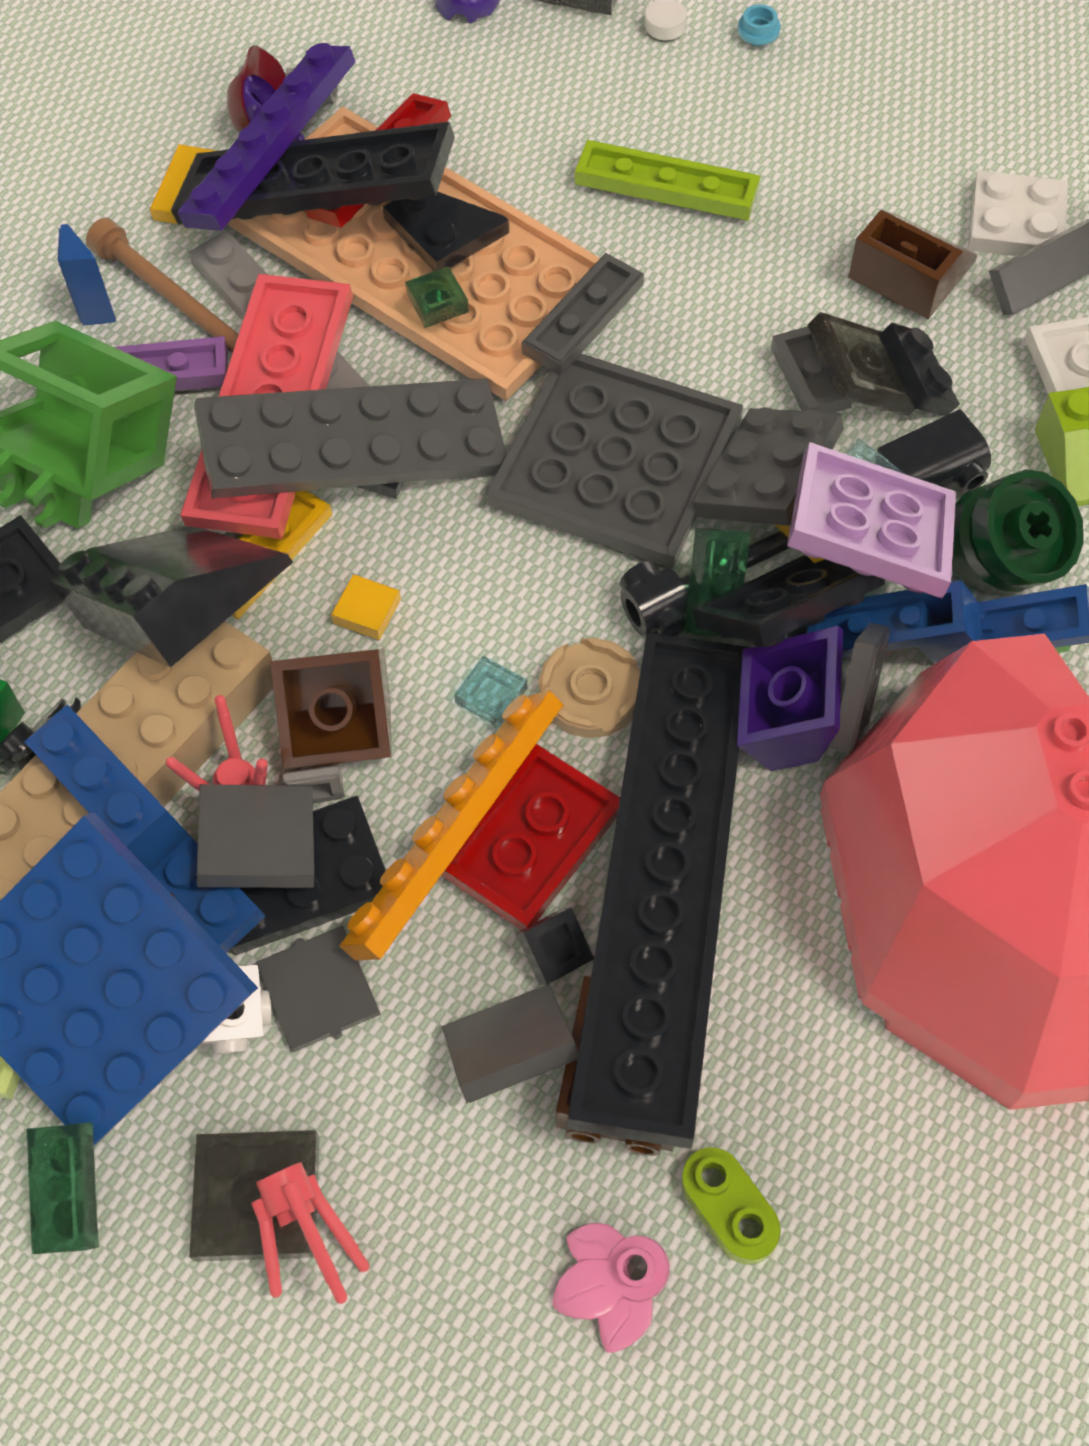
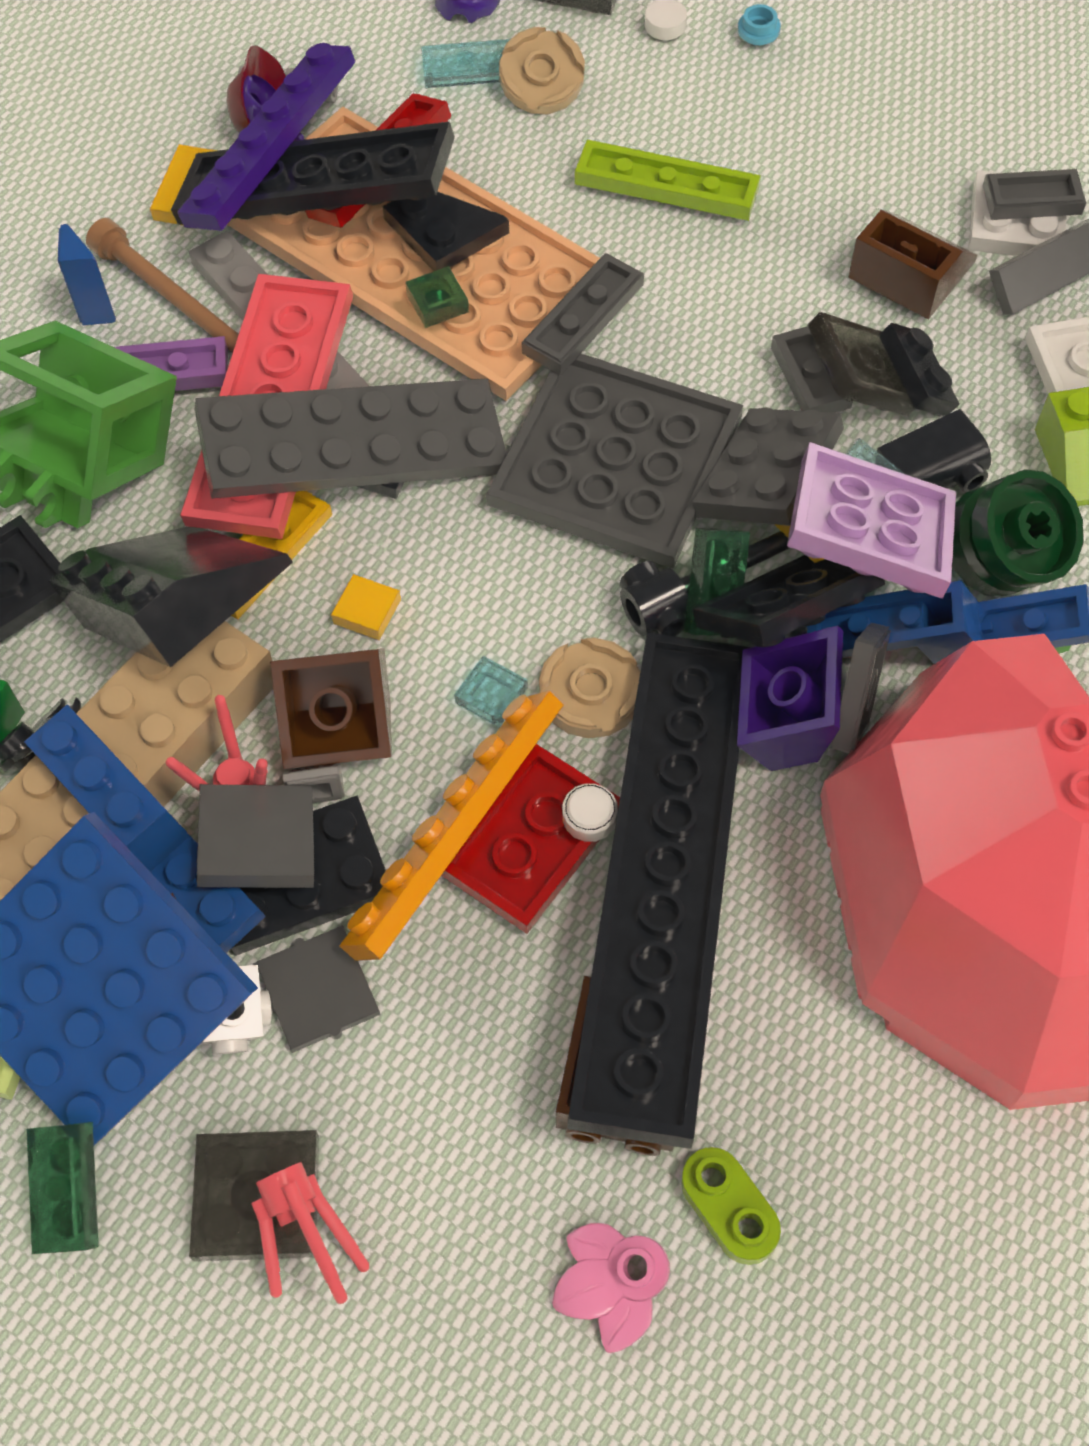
(462, 63): none -> clear light blue tile
(509, 1043): dark grey tile -> none
(541, 70): none -> tan tile
(555, 946): black plate -> none
(590, 812): none -> white piece
(1034, 194): none -> dark grey tile

